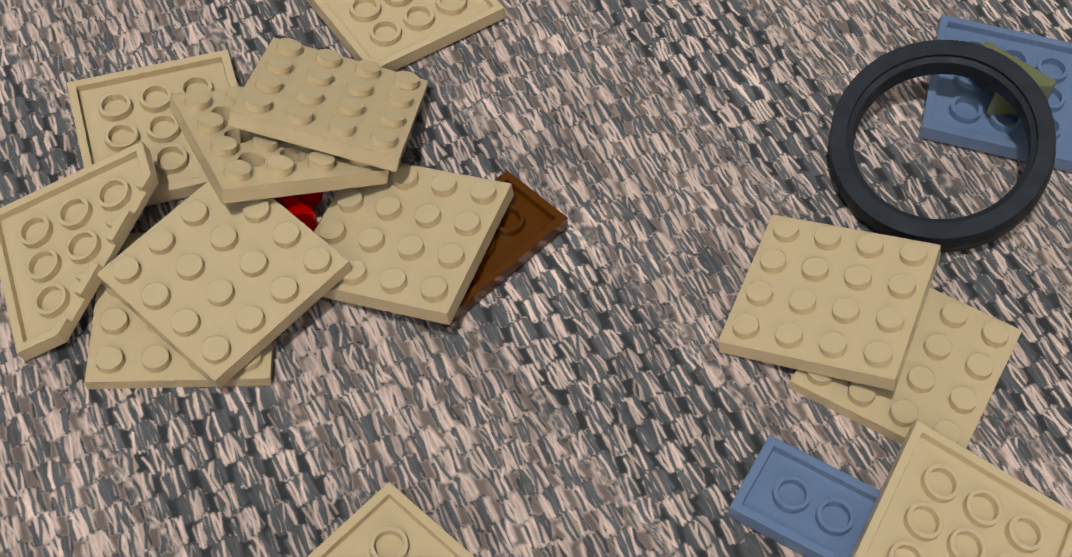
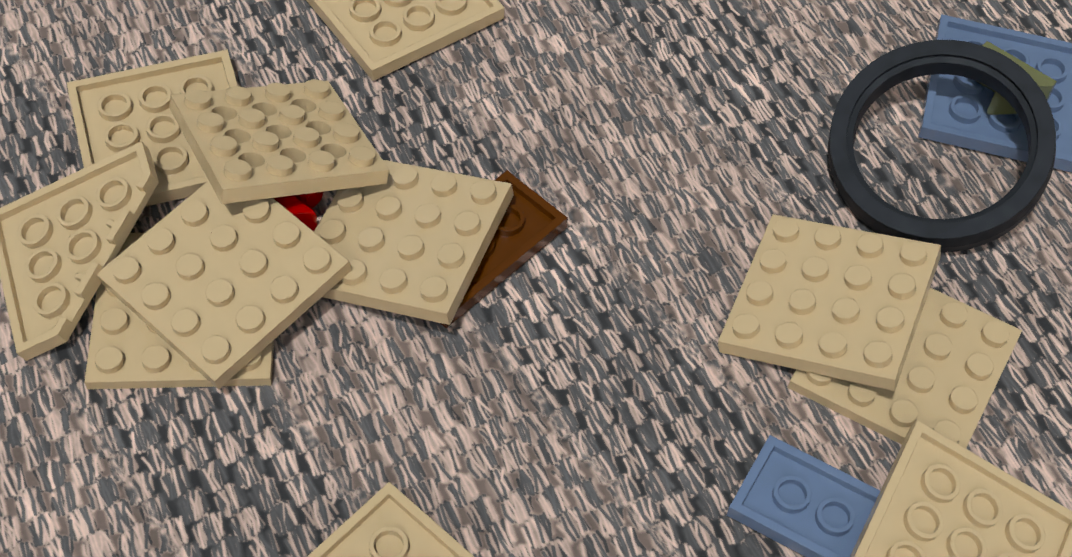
(330, 103): tan plate -> none

